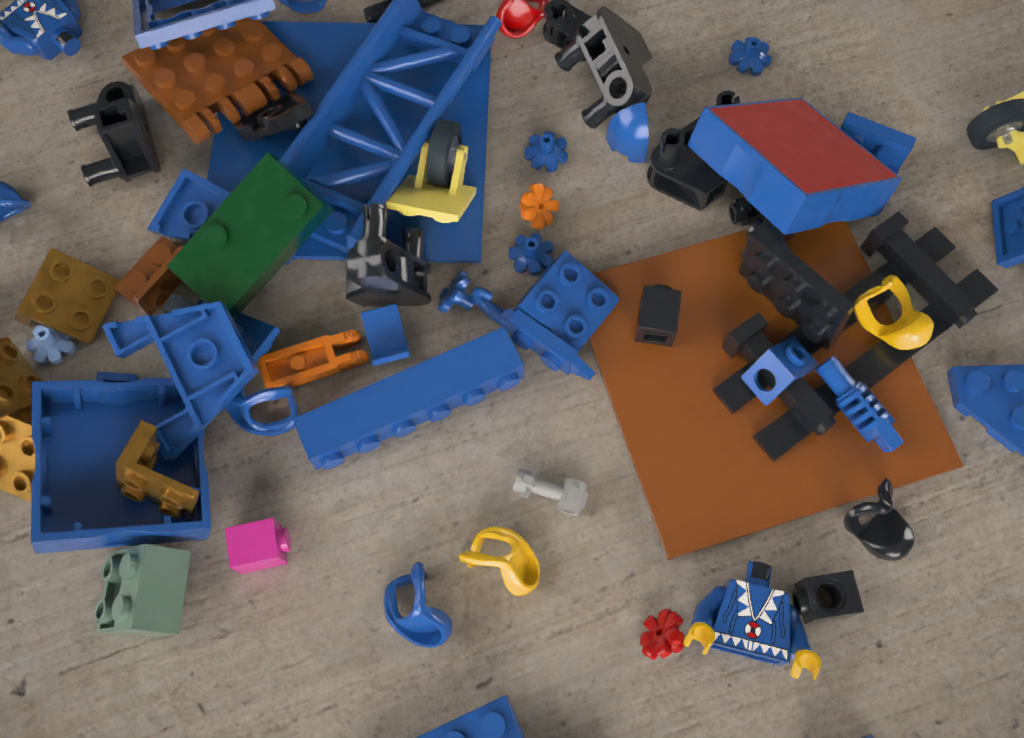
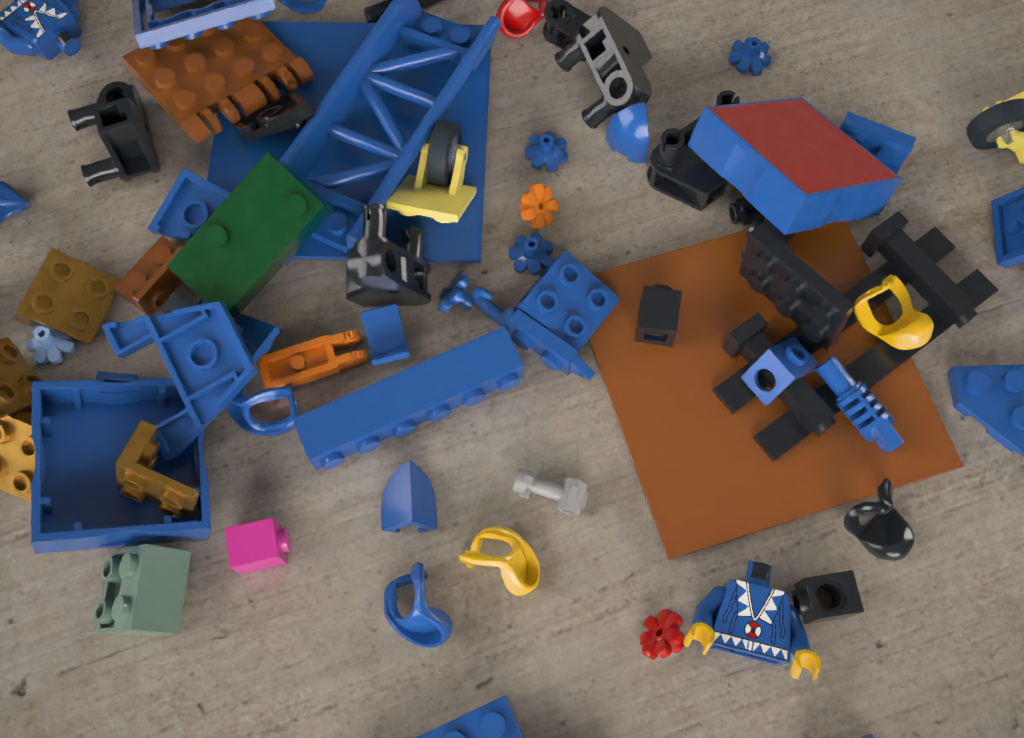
(408, 500): none -> blue brick

